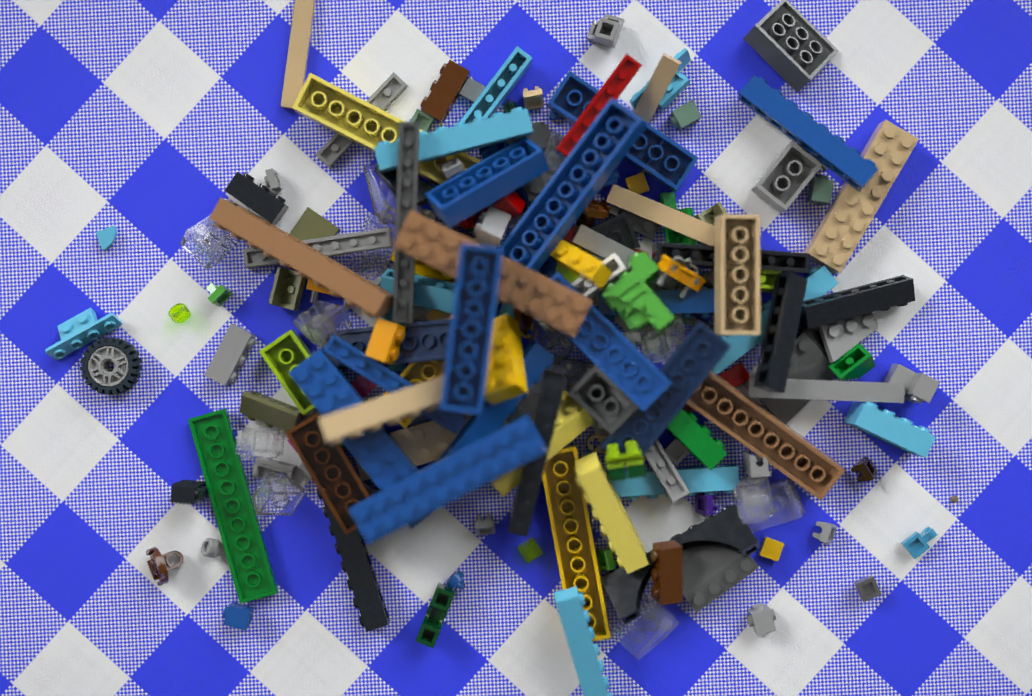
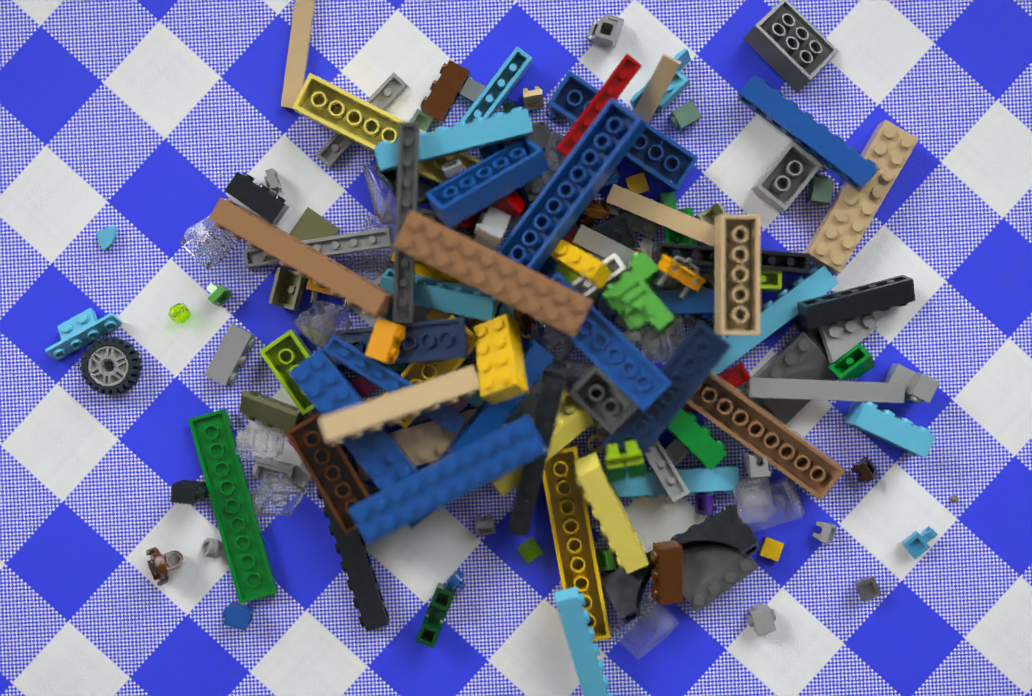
(471, 328): blue brick -> none
(780, 332): black brick -> none

